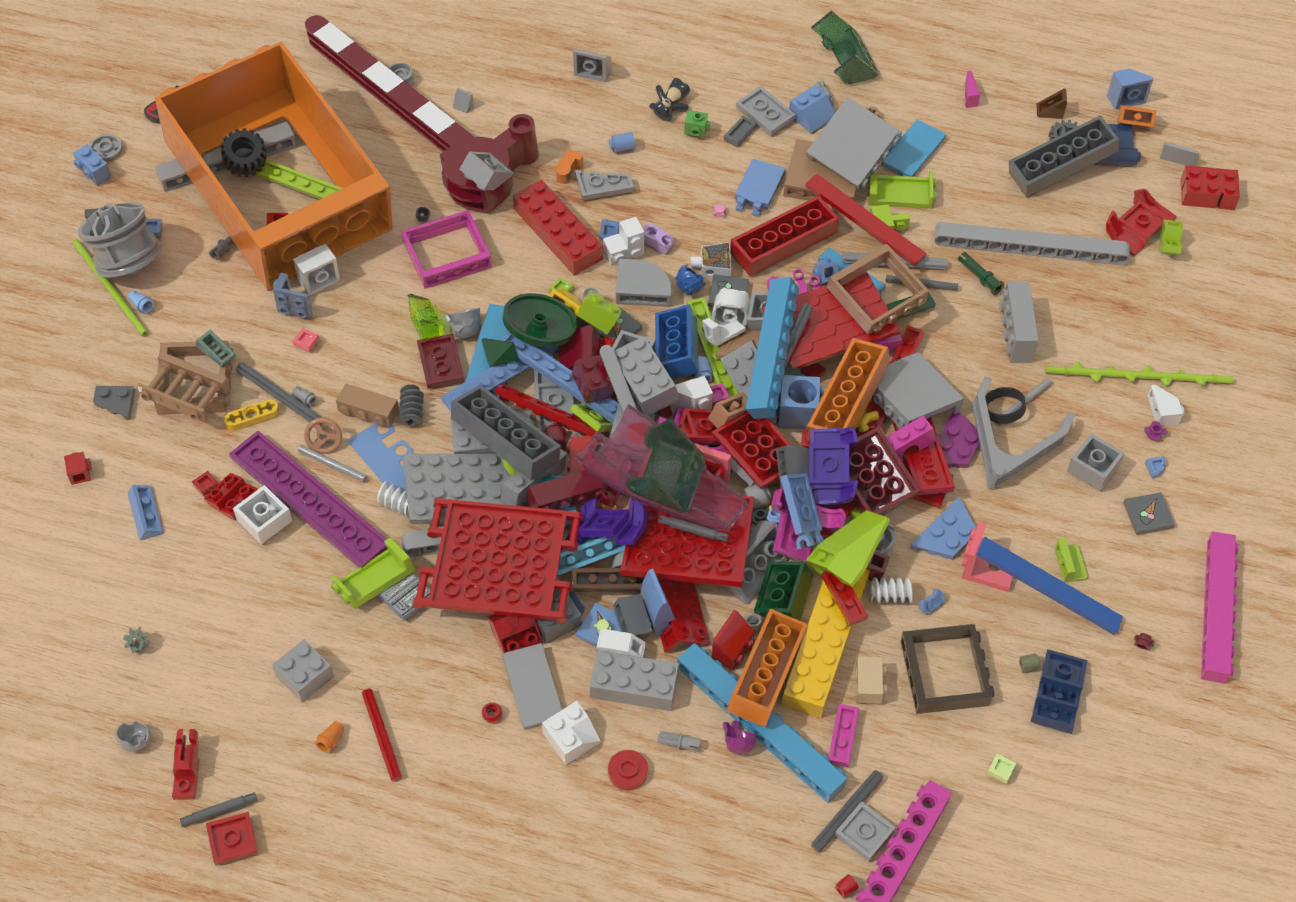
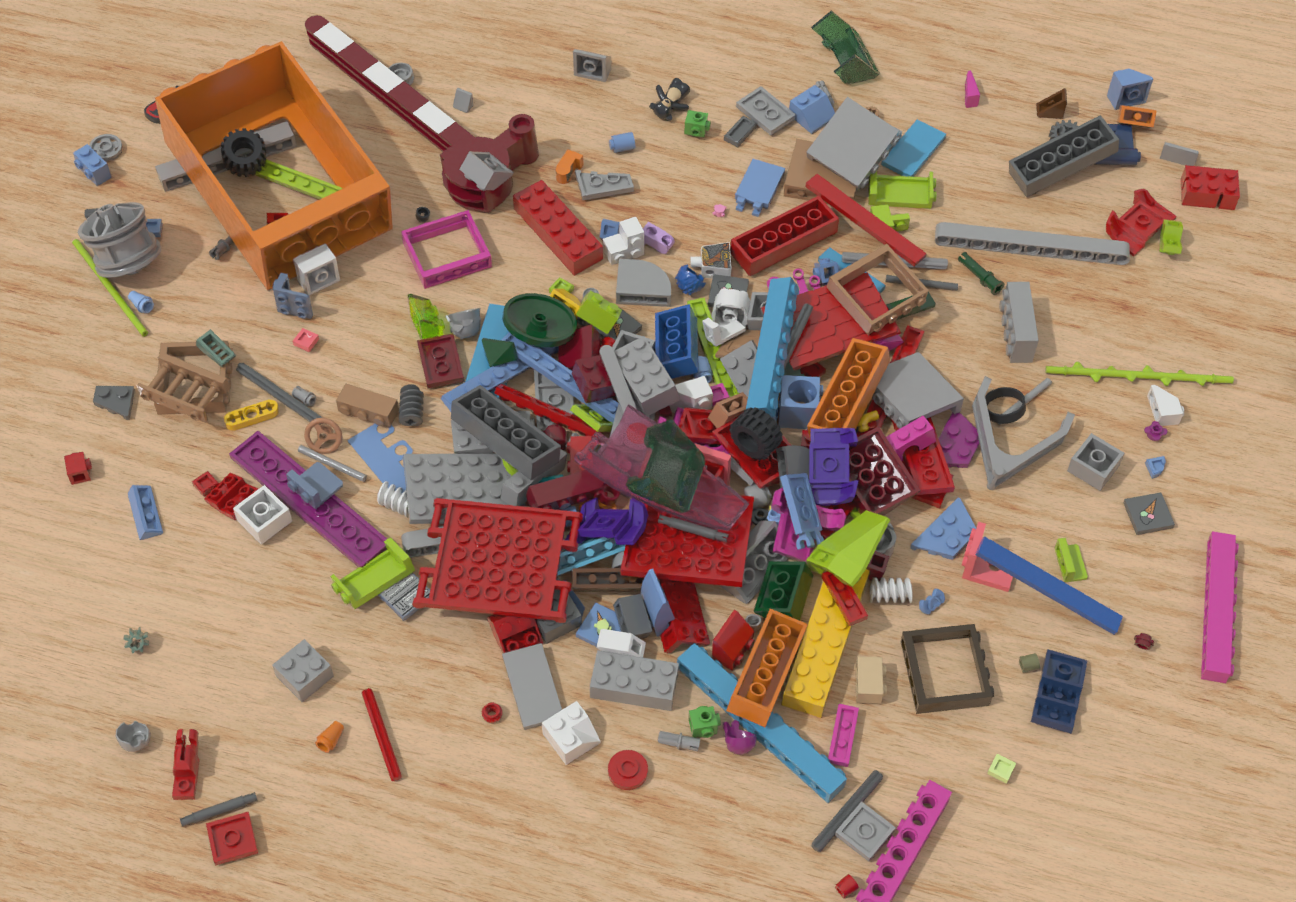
(314, 484): none -> sand blue bracket
(703, 722): none -> bright green brick
(756, 433): none -> black tyre

